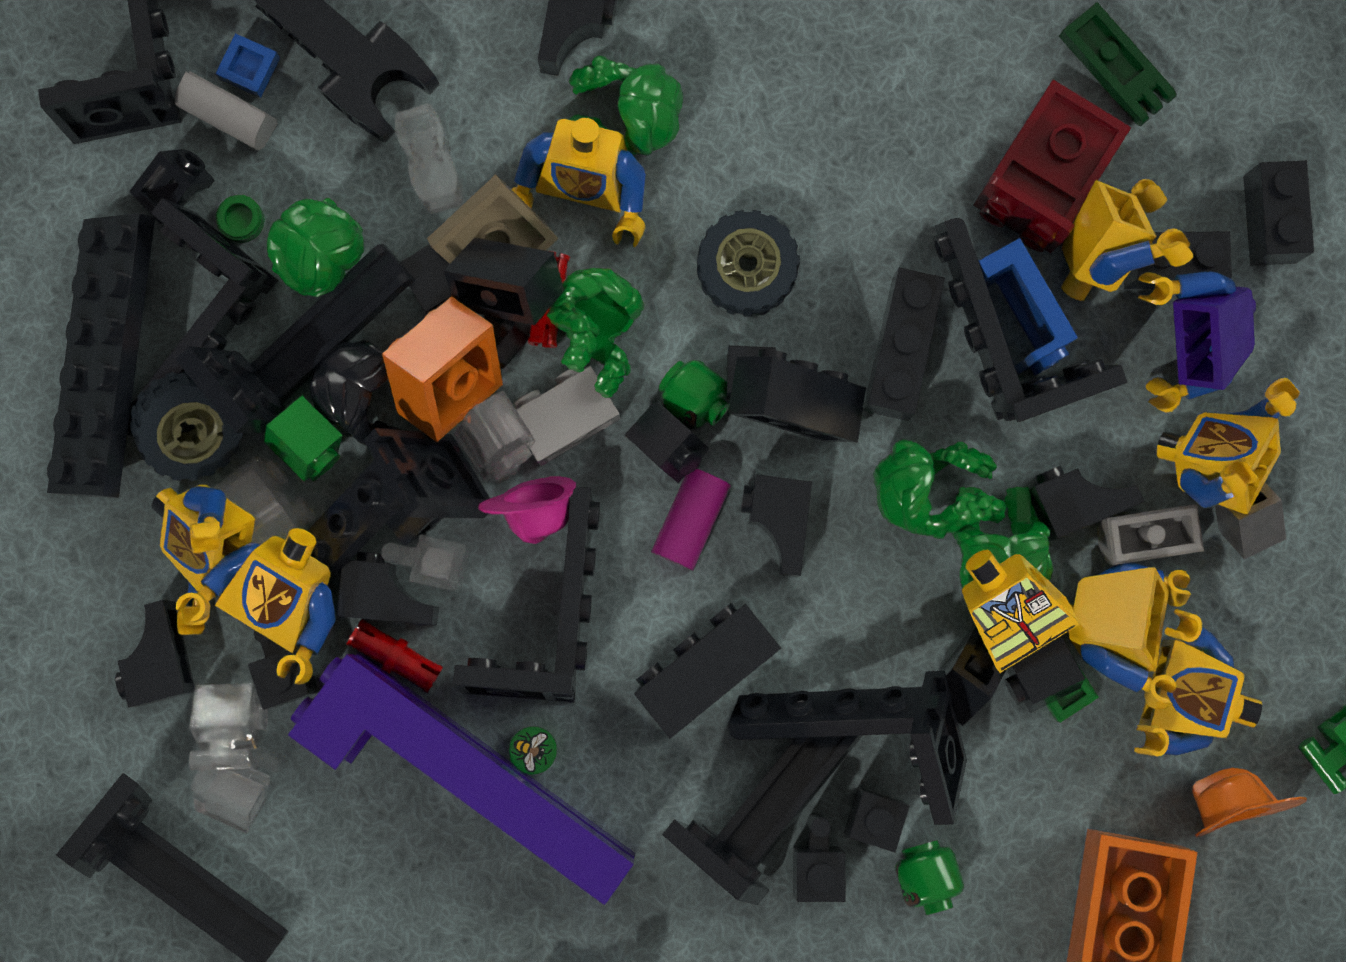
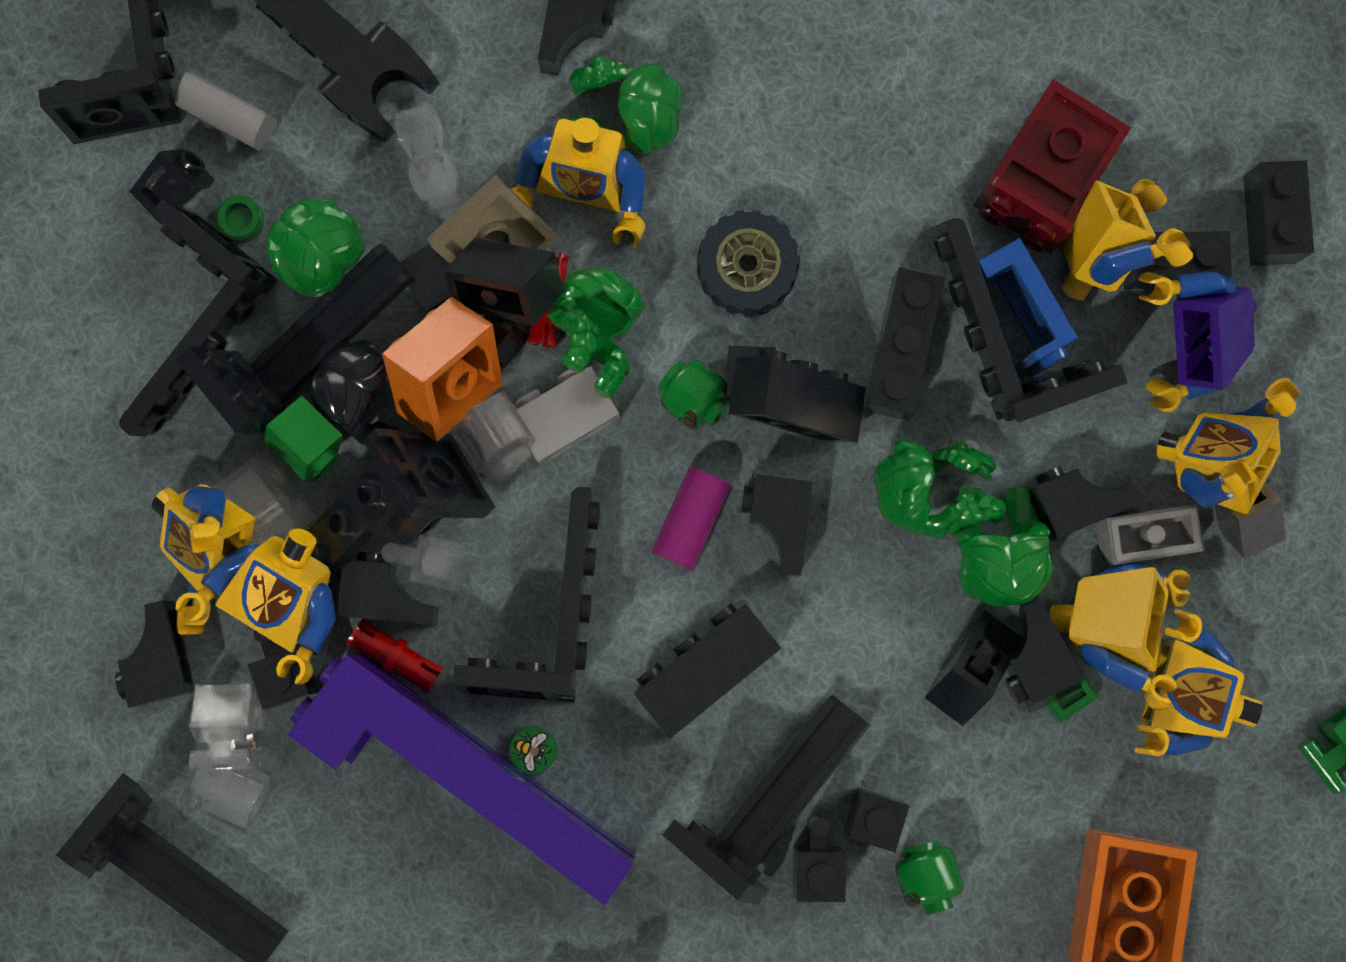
(100, 356): black plate -> none
(159, 434): black wheel -> none
(248, 65): blue plate -> none
(534, 507): dark pink piece -> none
(667, 442): black brick -> none
(919, 711): black bracket -> none
(1014, 607): torso -> none
(1117, 64): dark green hinge -> none
(1234, 797): orange piece -> none

